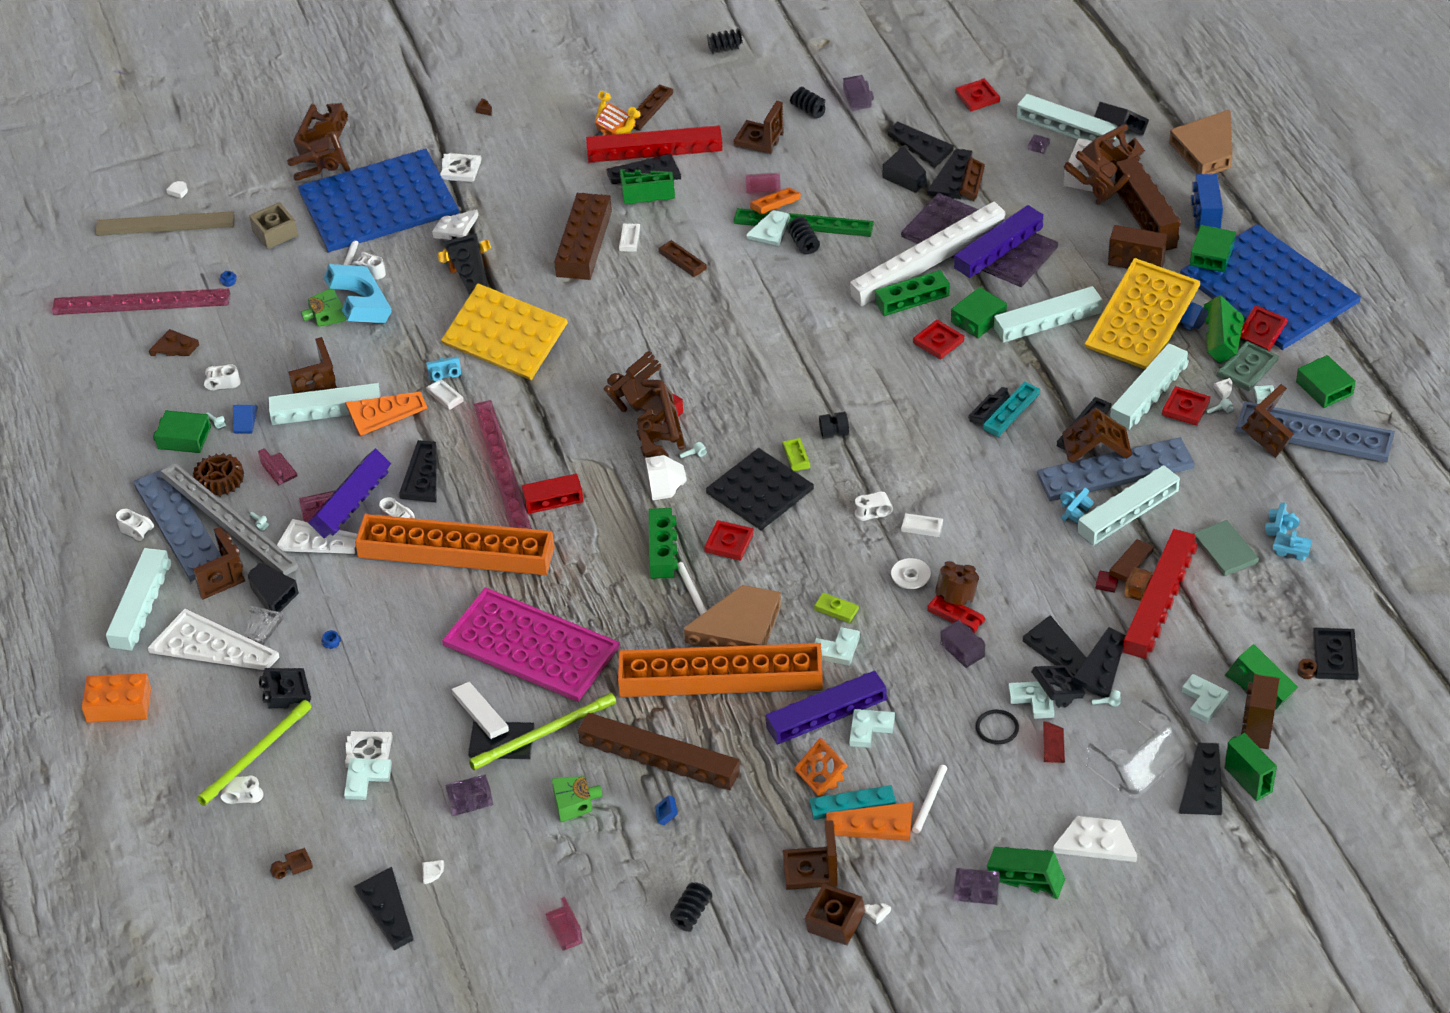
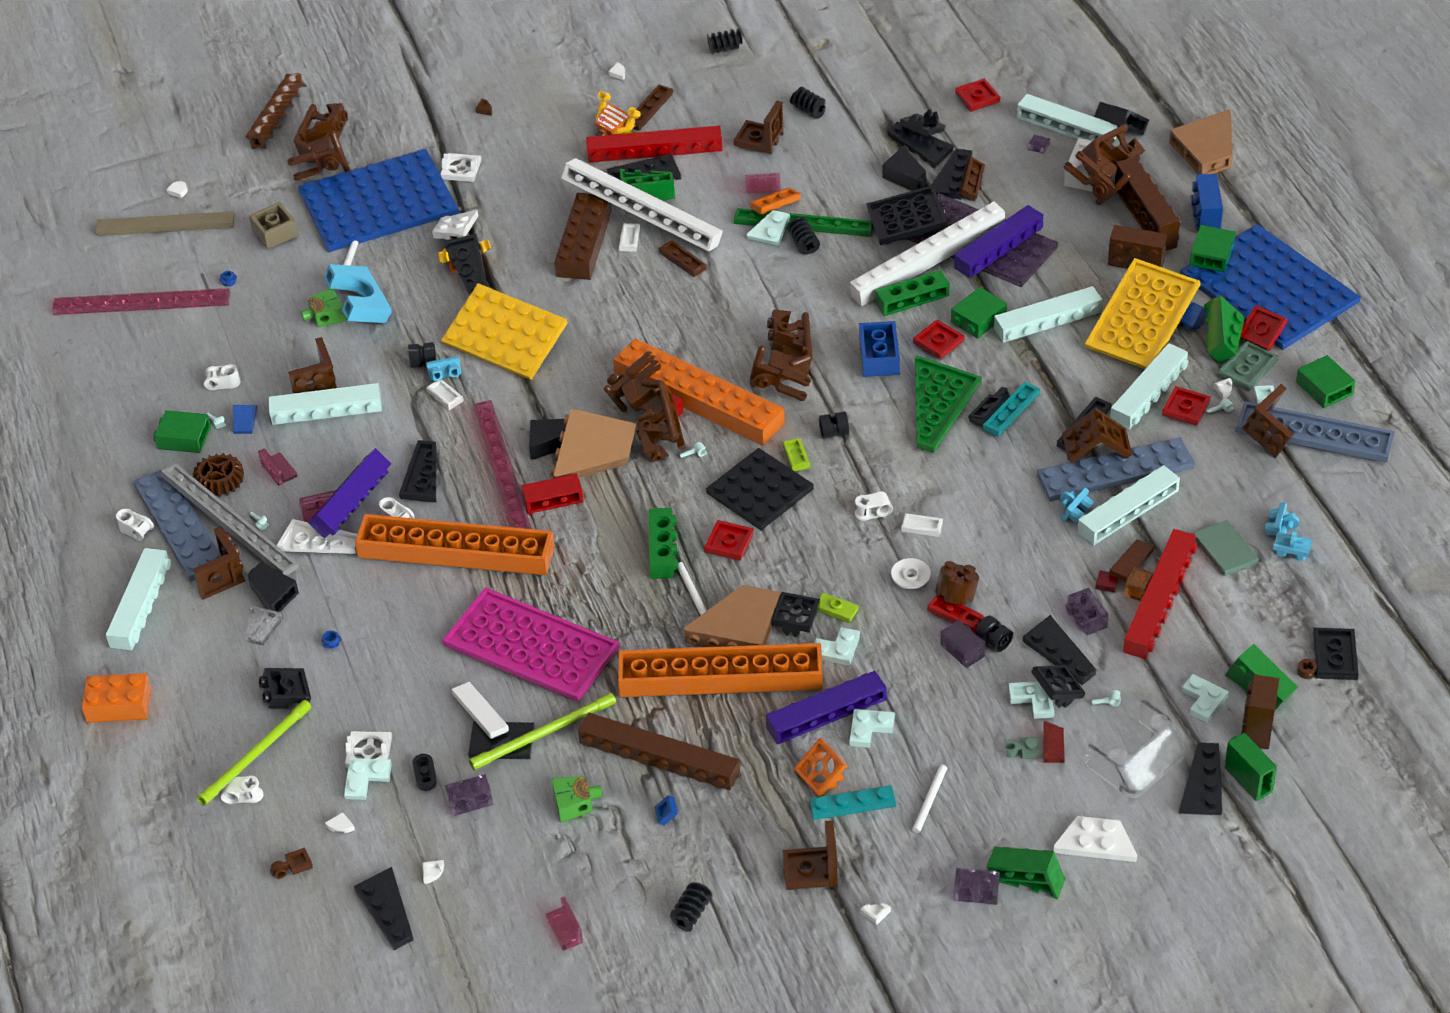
(174, 344): reddish brown wing -> none
(203, 640): white wing -> none
(274, 110): none -> reddish brown piece
(340, 823): none -> white tile
(373, 263): white piece -> none
(382, 411): orange wing -> none
(421, 354): none -> black wheel
(425, 775): none -> black plate
(545, 436): none -> black slope
(592, 444): none -> medium nougat slope
(617, 71): none -> white tile
(642, 204): none -> white brick
(664, 476): white slope -> none
(708, 394): none -> orange brick
(789, 355): none -> reddish brown piece
(796, 602): none -> black piece
(835, 914): reddish brown brick -> none
(857, 92): clear purple brick -> none
(877, 822): orange wing -> none
(879, 348): none -> blue brick
(906, 215): none -> black plate
(925, 125): none -> black piece
(940, 399): none -> green wing
(994, 634): none -> black wheel
(1000, 712): black tyre -> none
(1028, 747): none -> sand green plate
(1087, 611): none -> clear purple brick
(1101, 664): black wing -> none

